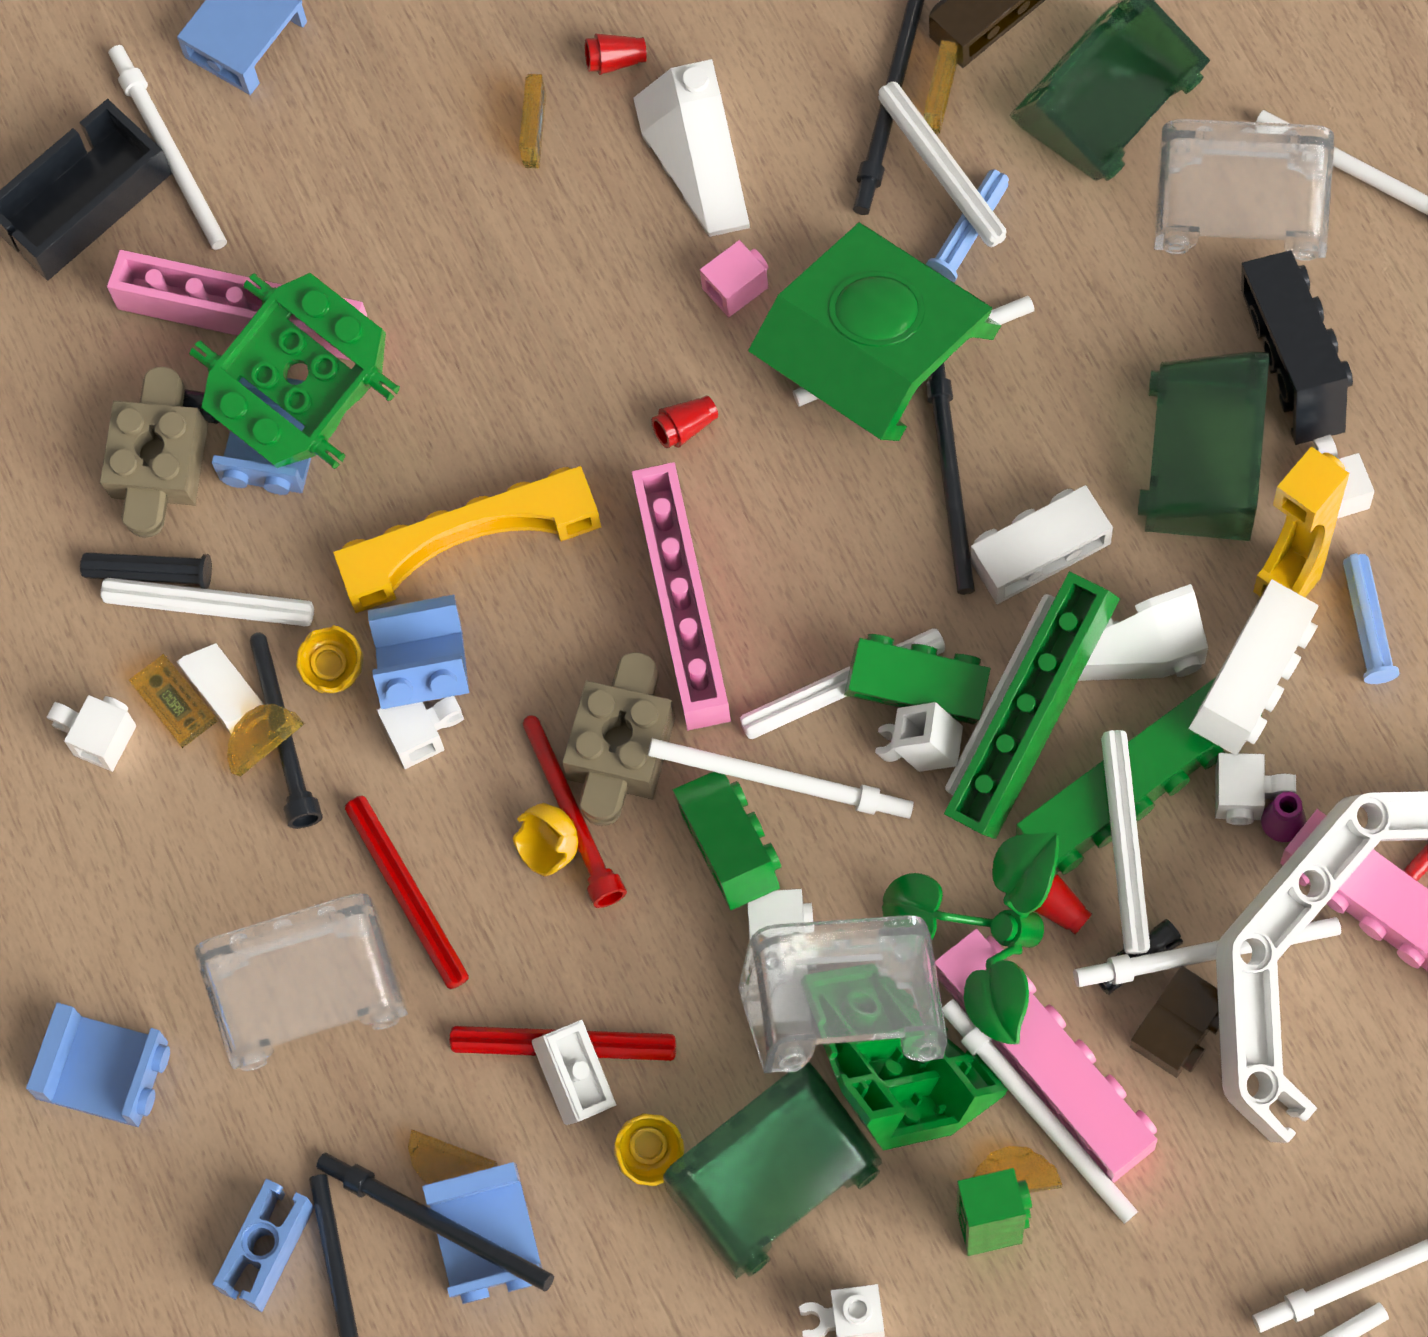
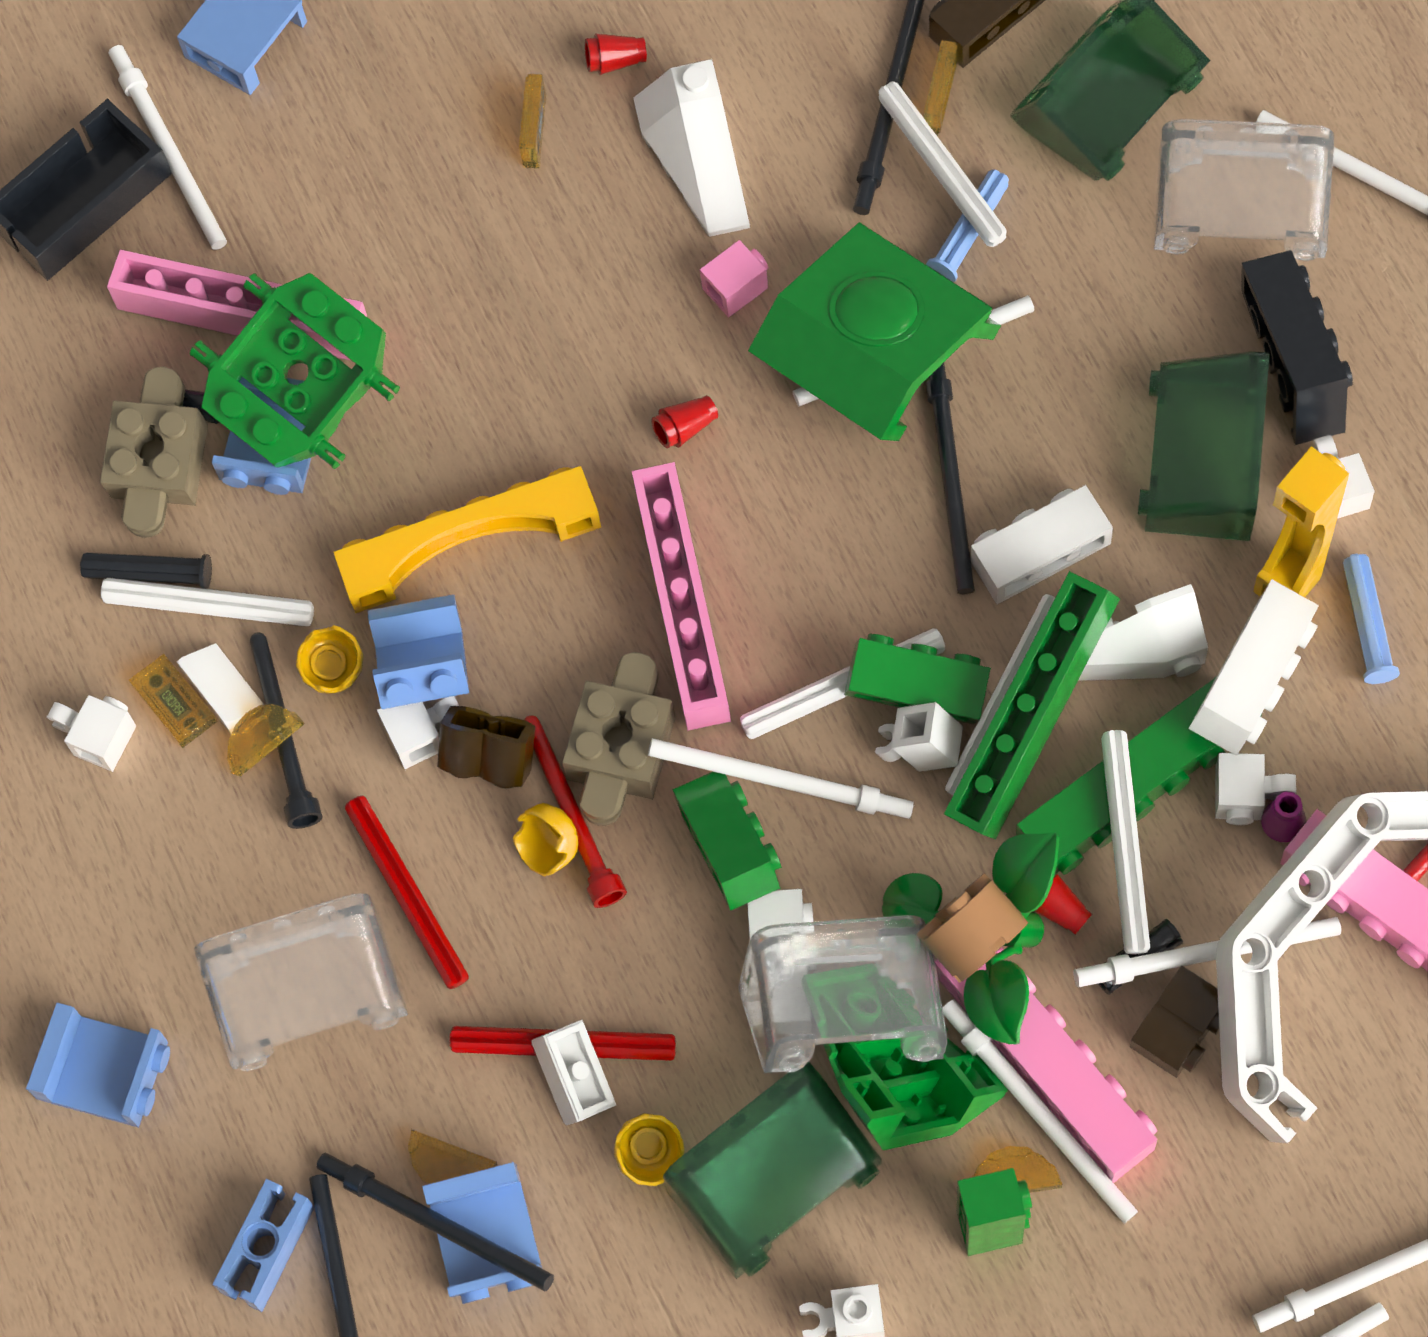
(486, 746): none -> dark brown brick
(972, 928): none -> medium nougat brick

